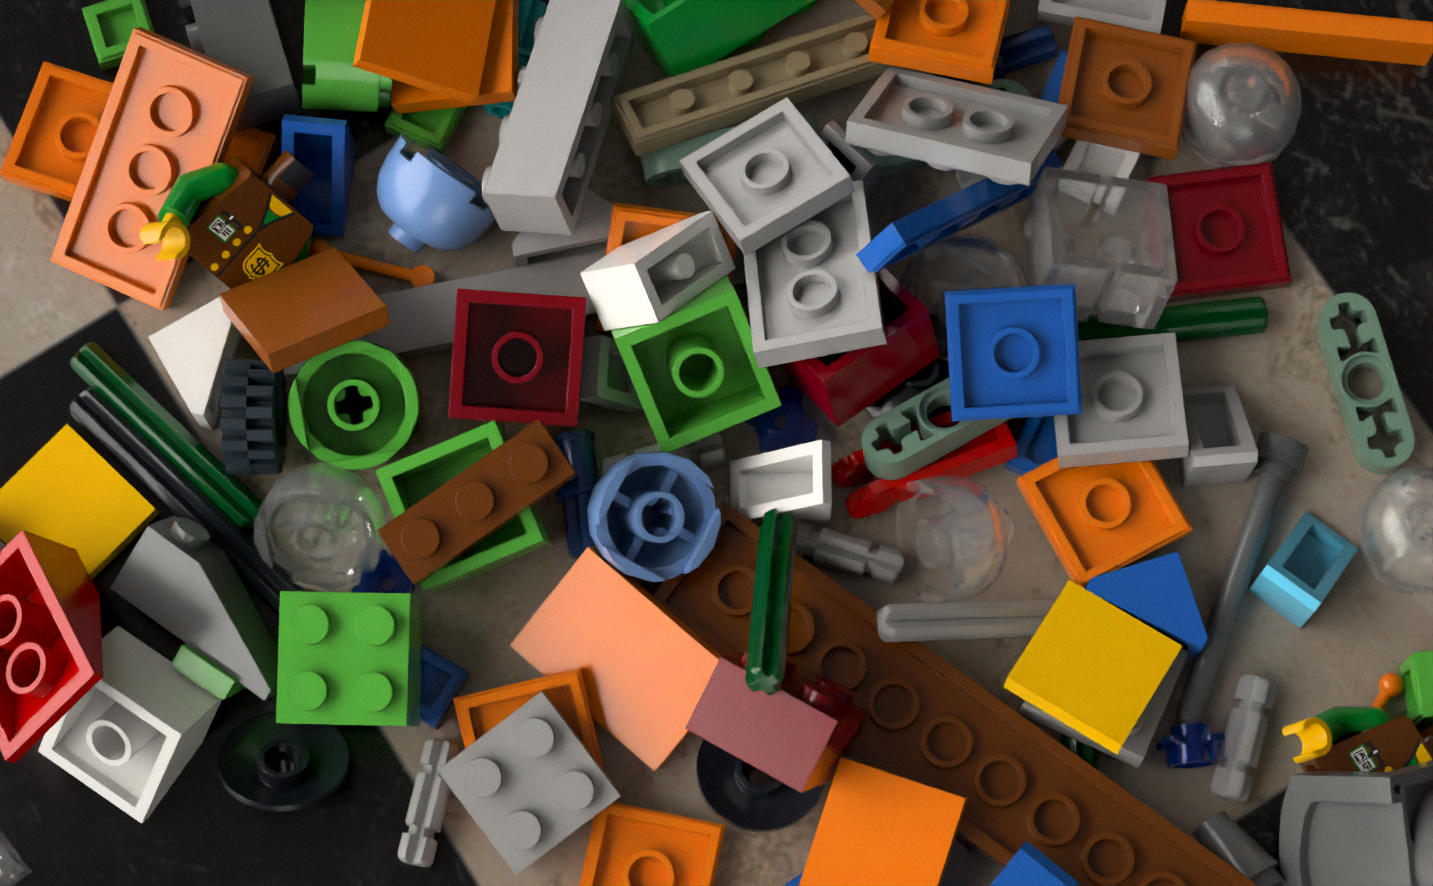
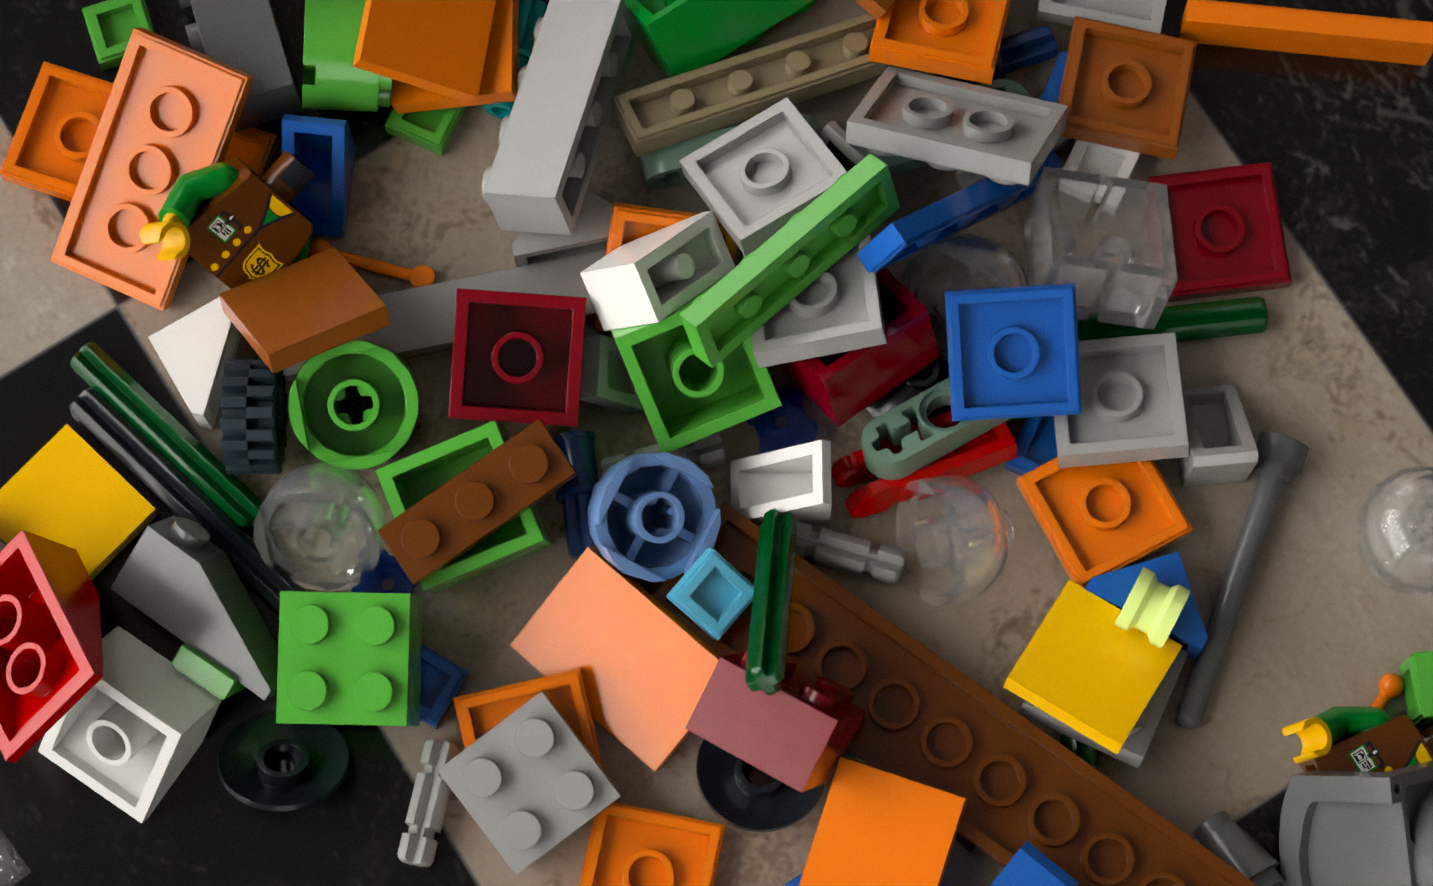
(431, 199): medium blue cylinder -> none
(712, 593): none -> medium azure tile
(790, 260): none -> bright green plate
(961, 620): light grey axle -> none
(1152, 607): none -> yellowish green wheel
(1191, 746): clear blue plate -> none
(1240, 105): clear cylinder -> none
(1243, 738): light grey axle -> none
(1303, 570): medium azure slope -> none
(1392, 423): sand green beam -> none

